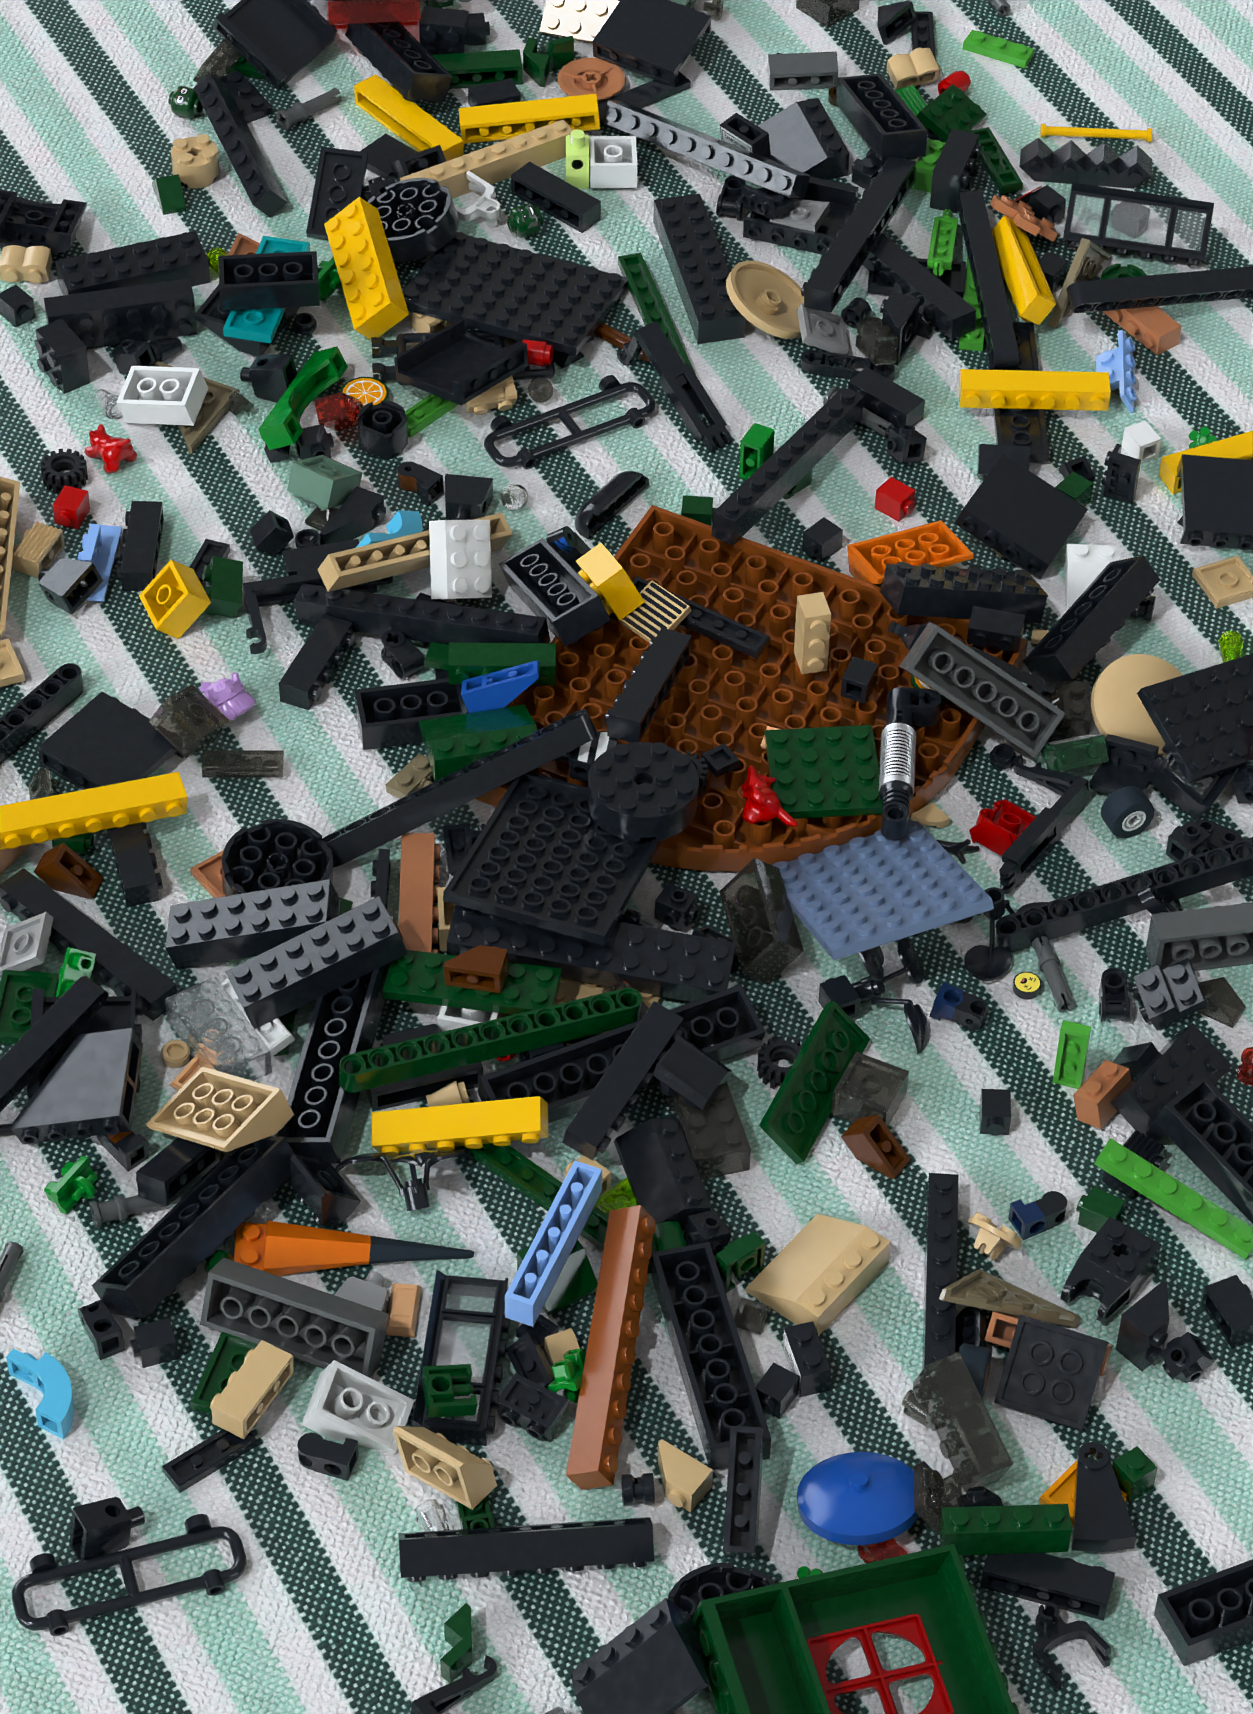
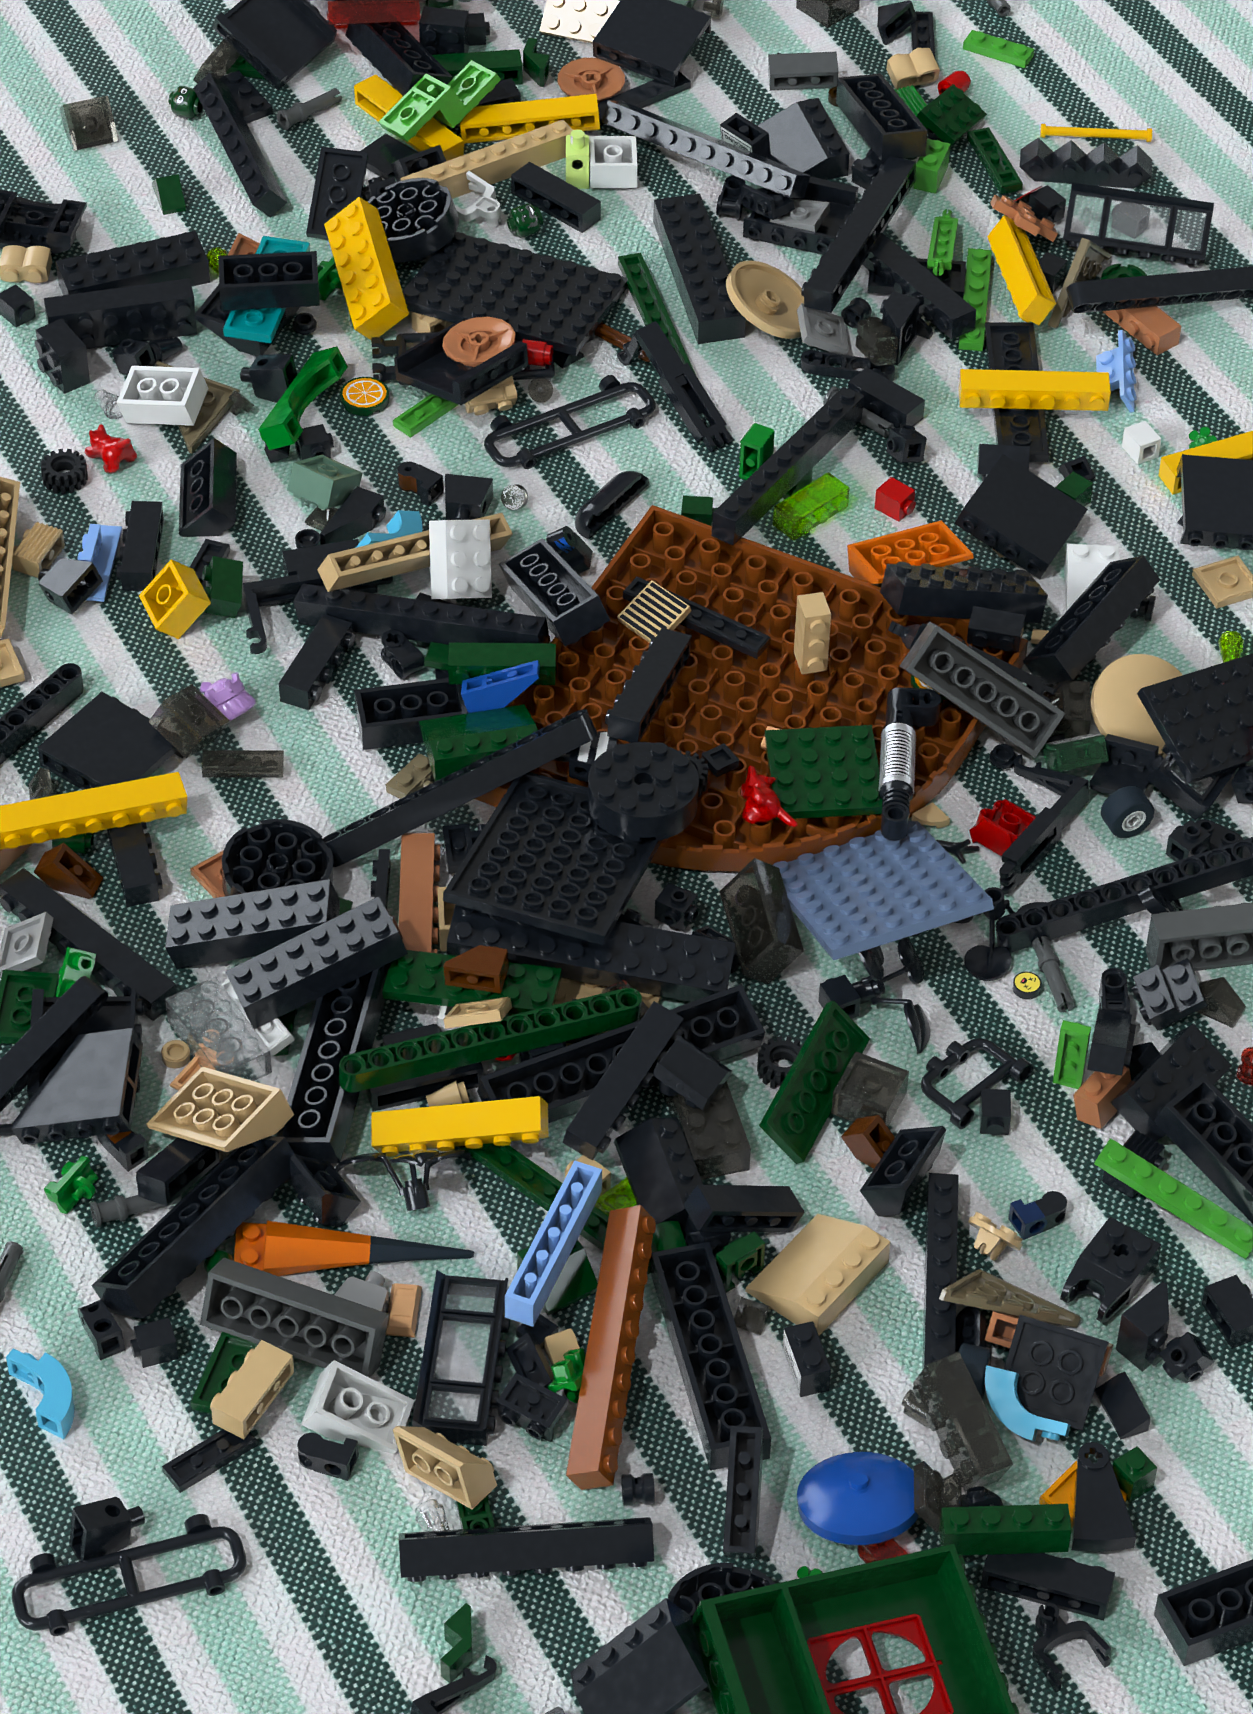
(71, 507): red brick -> none
(89, 123): none -> clear smoke slope
(195, 161): tan brick -> none
(208, 491): none -> black slope
(271, 533): black brick -> none
(338, 411): clear red piece -> none
(382, 429): black brick -> none
(438, 100): none -> bright green bracket
(443, 1403): dark green brick -> none
(478, 340): none -> nougat piece
(478, 1012): none -> tan tile
(560, 52): dark green slope -> none
(609, 581): yellow brick -> none
(682, 1476): tan slope -> none
(743, 1208): none -> black brick
(777, 1390): black brick -> none
(811, 506): none -> clear neon green brick
(822, 540): black brick -> none
(859, 680): black brick -> none
(902, 1169): none -> black slope
(938, 1069): none -> black bar
(955, 169): black brick -> none
(959, 1007): leg -> none
(987, 280): black beam -> none
(1005, 1403): none -> medium azure arch
(1097, 1208): dark green brick -> none
(1111, 1042): none -> black brick
(1121, 475): black bracket -> none
(1123, 1406): none -> black slope

